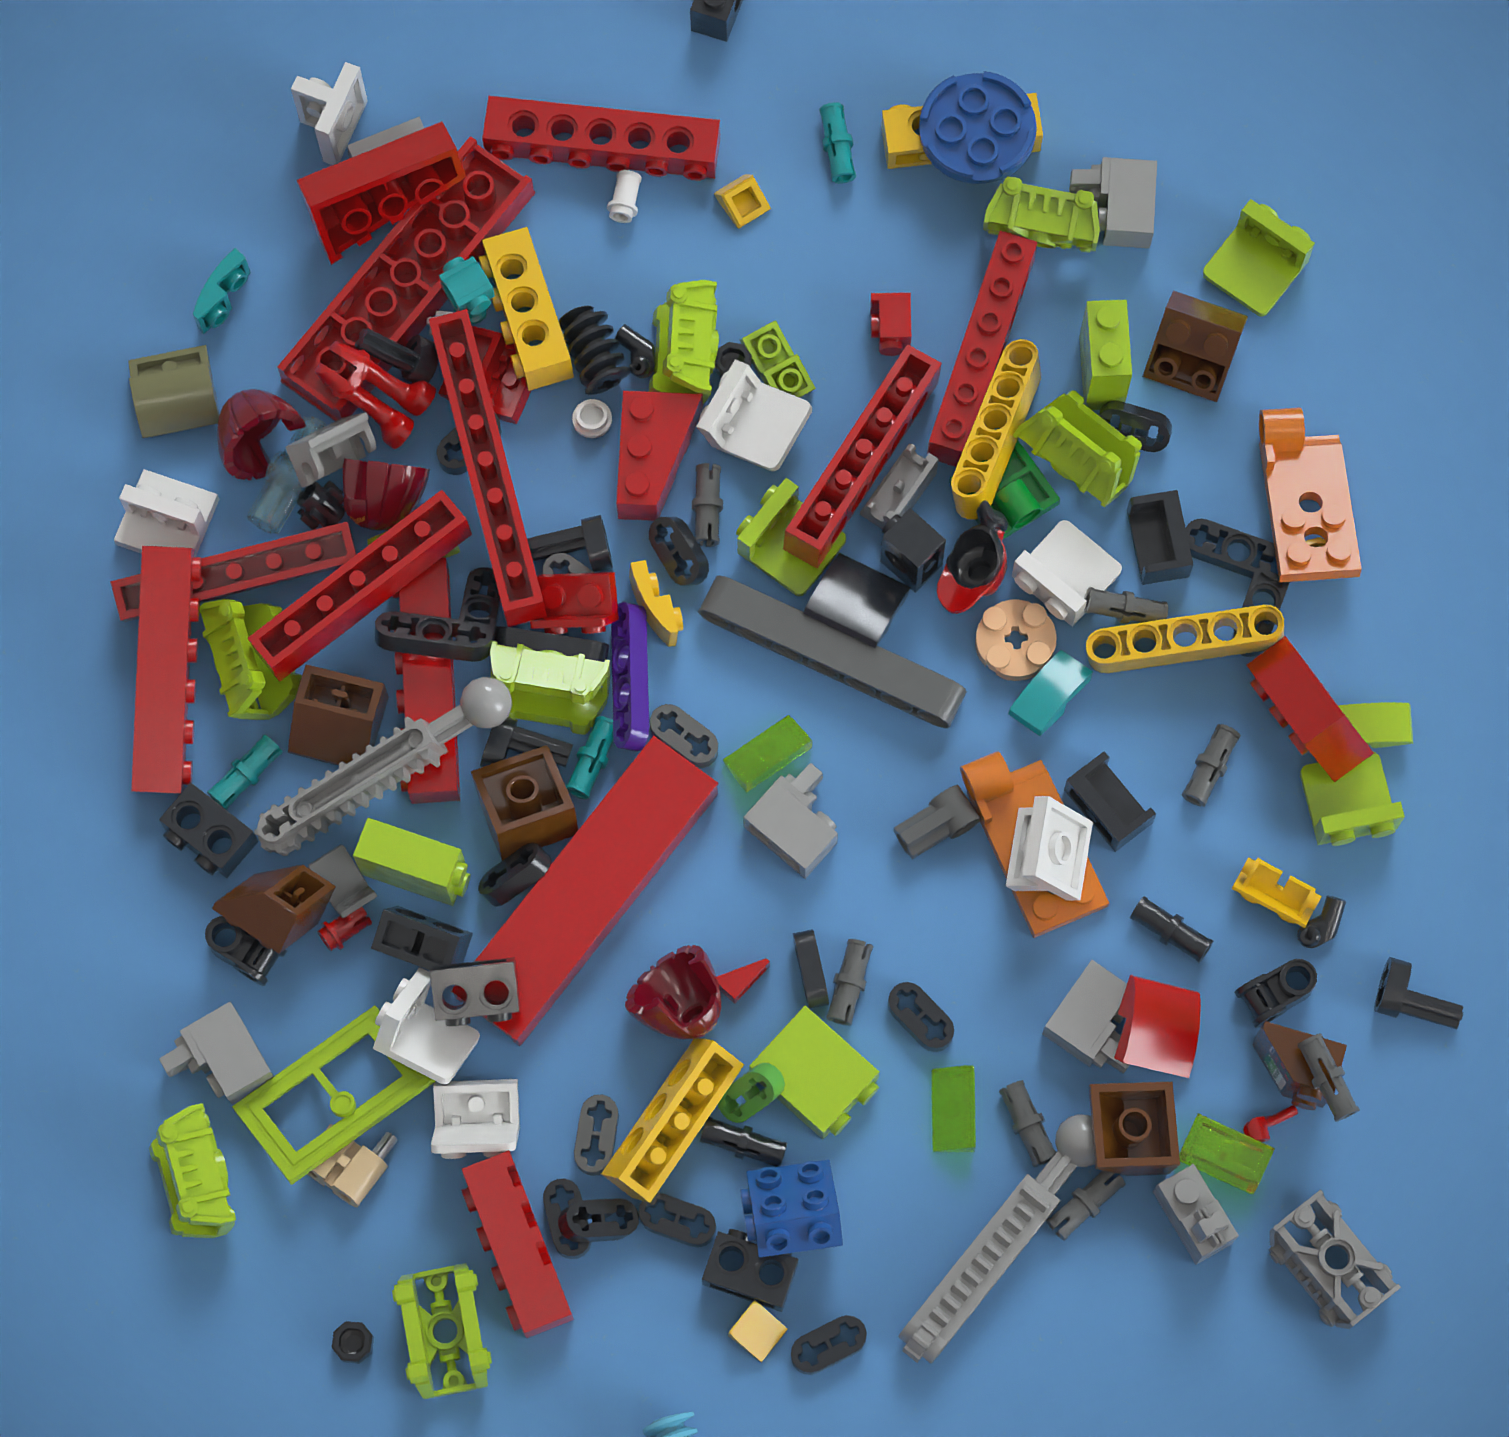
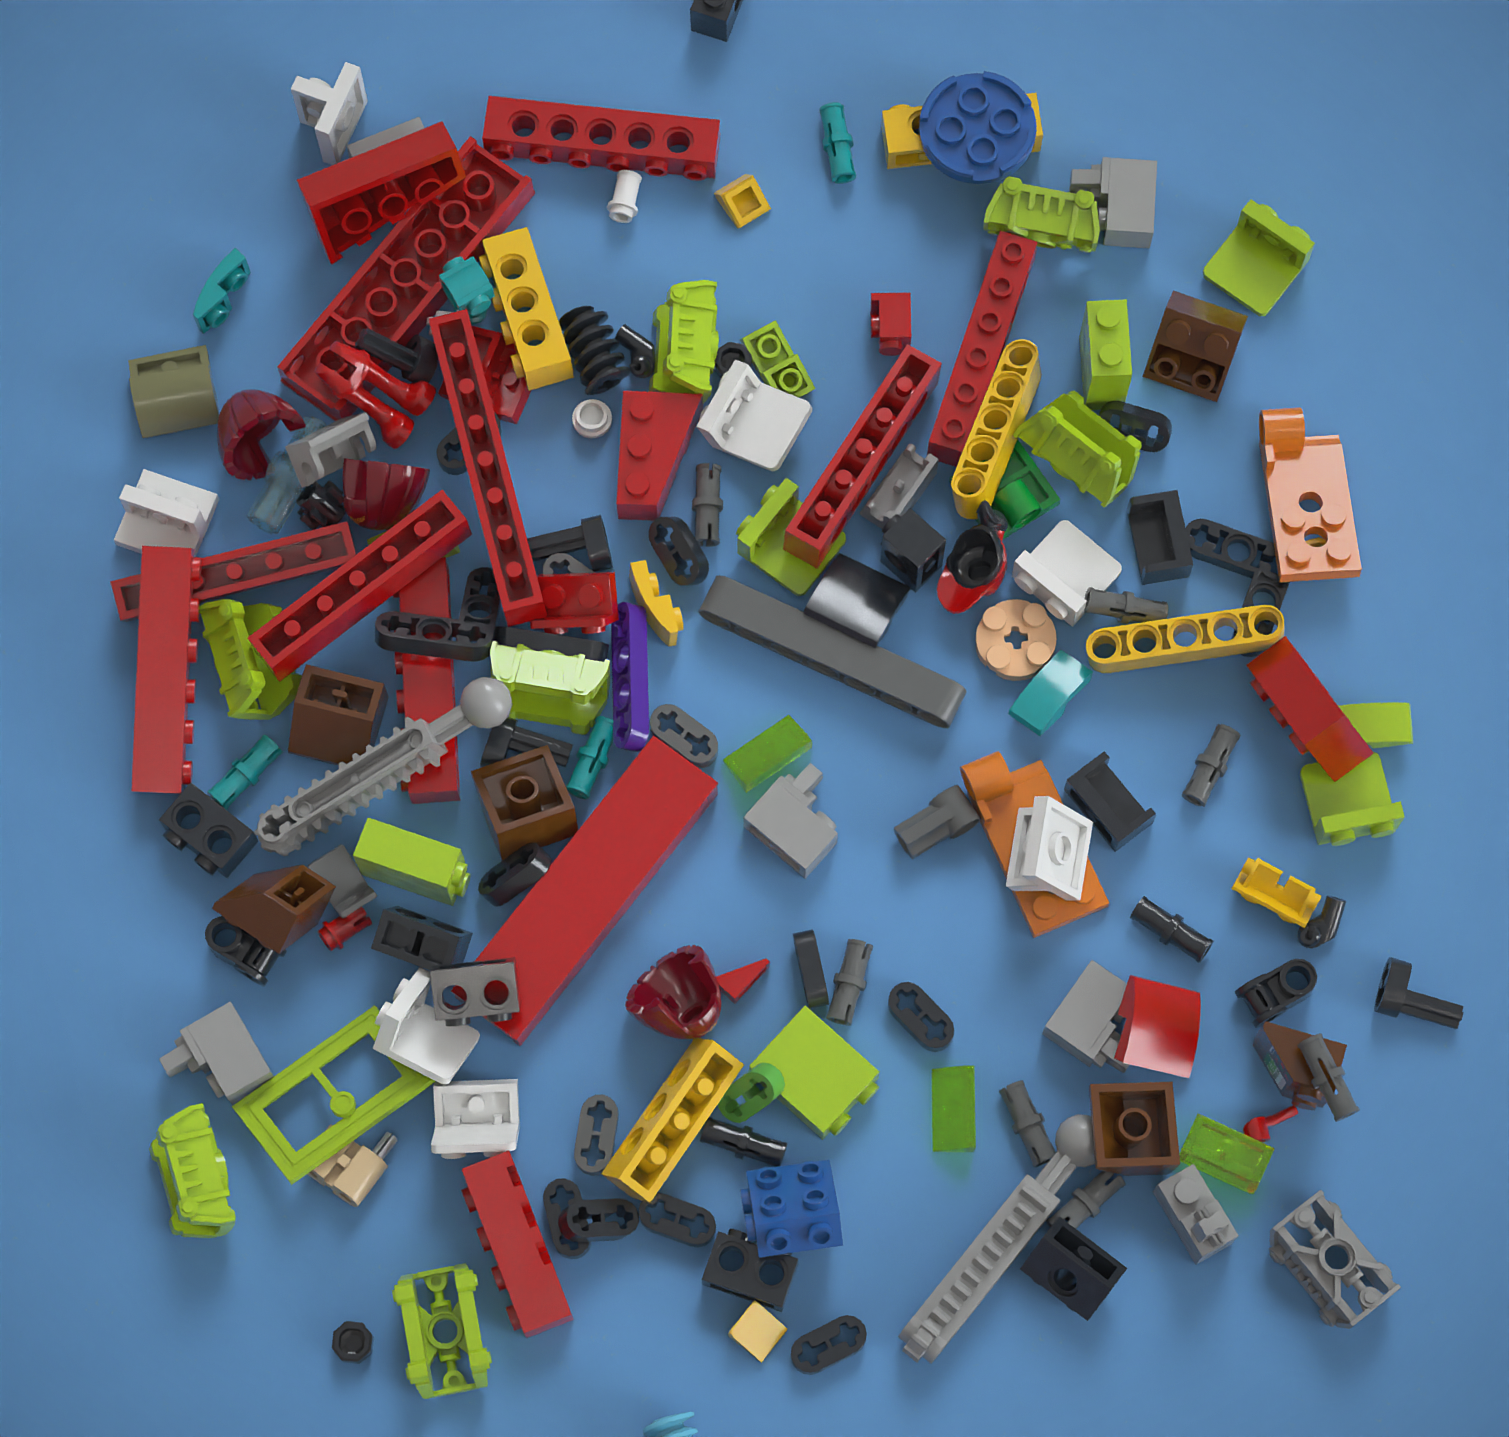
(1073, 1268): none -> black brick

